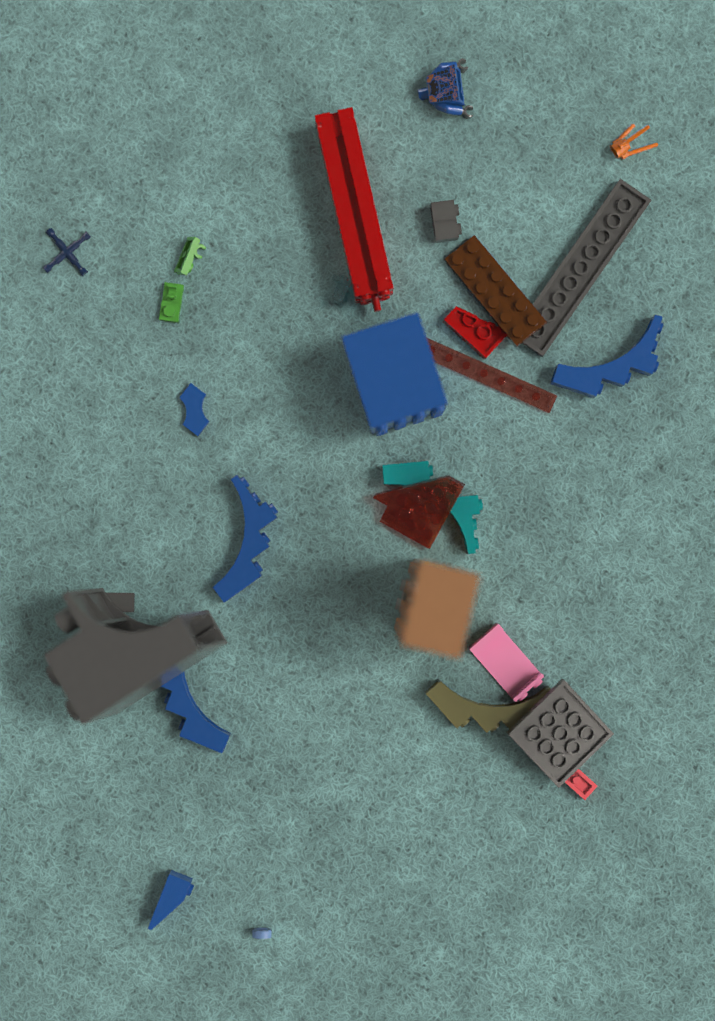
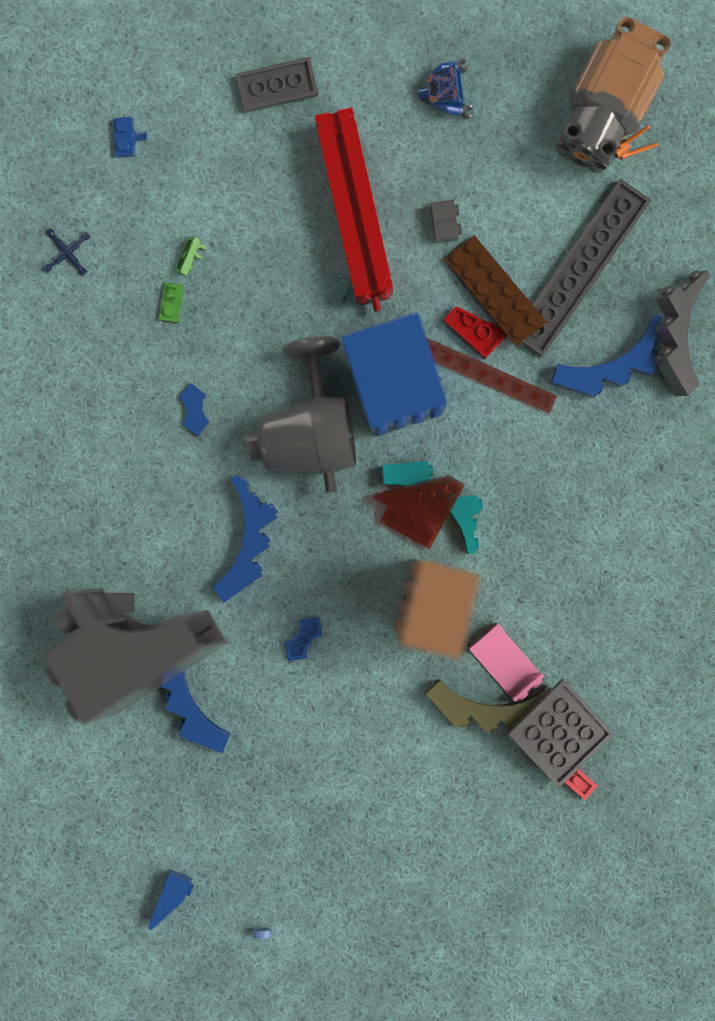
(126, 137): none -> blue plate
(277, 84): none -> dark grey plate
(309, 434): none -> dark grey piece
(309, 630): none -> blue tile
(613, 94): none -> piece
(673, 332): none -> dark grey arch

